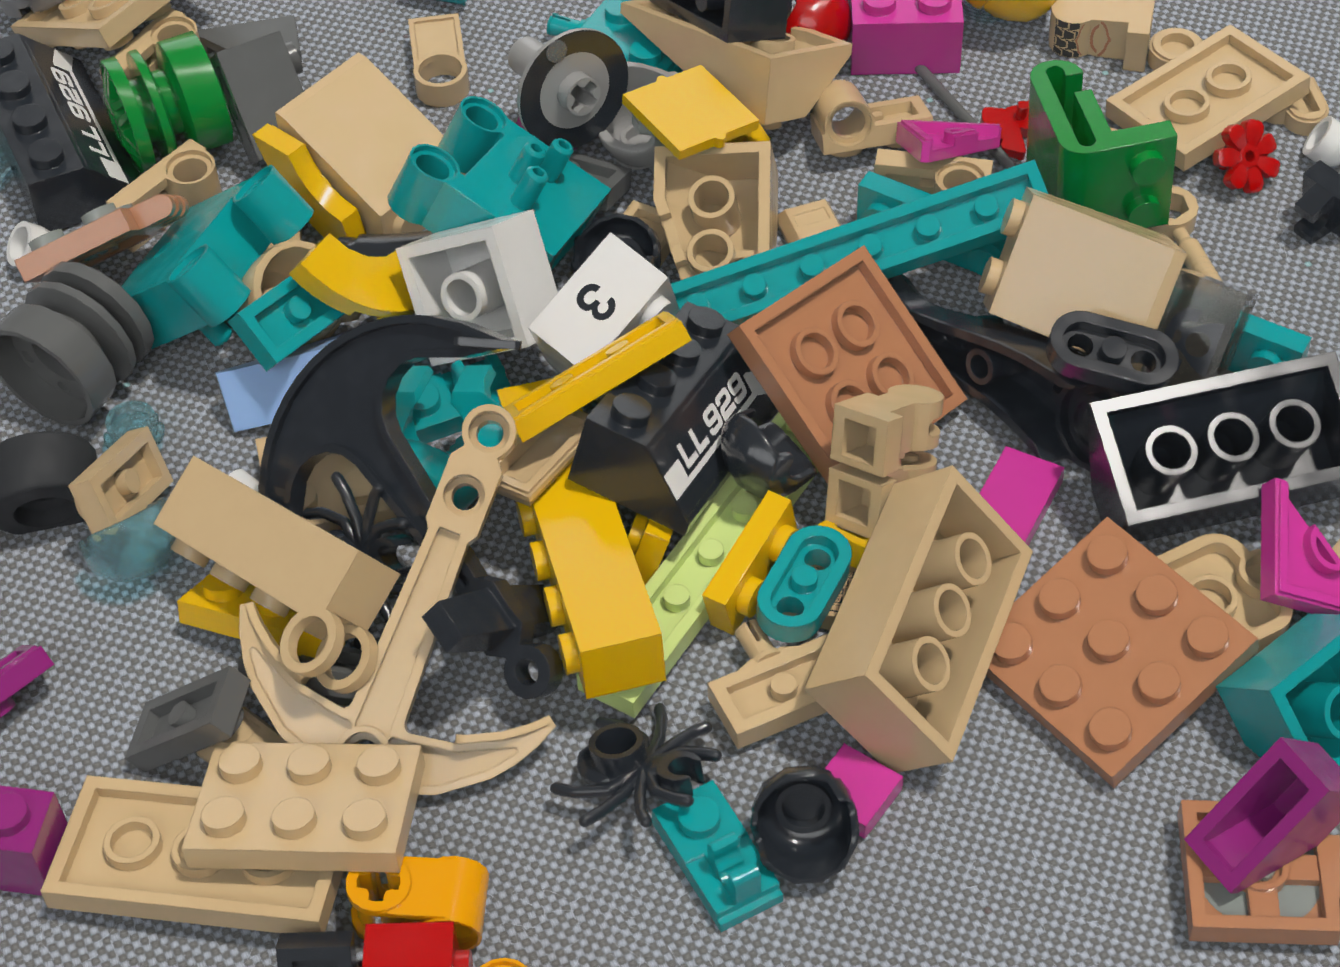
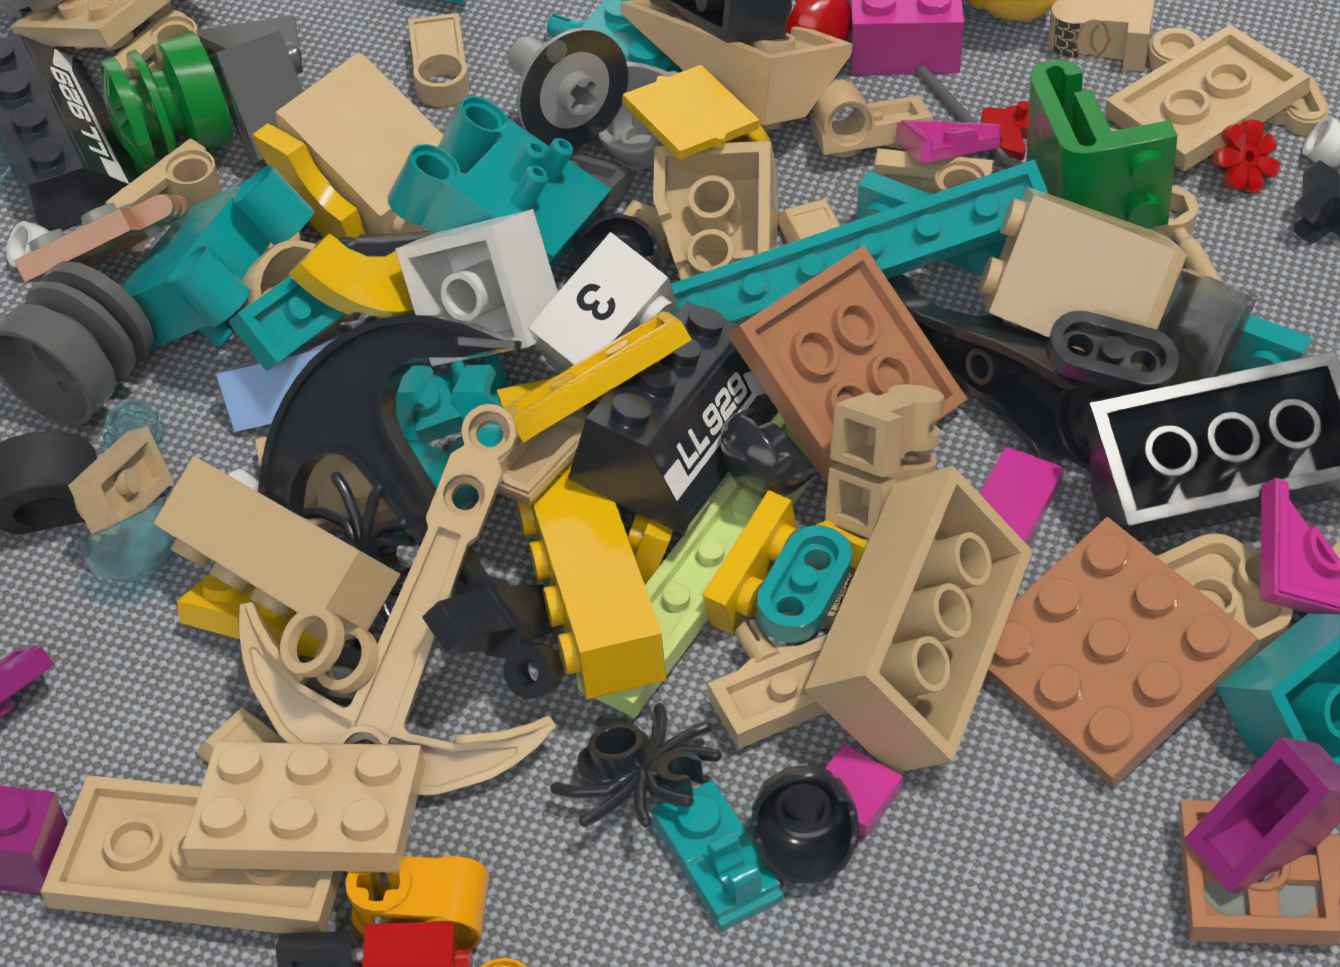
(188, 719): dark grey plate -> none

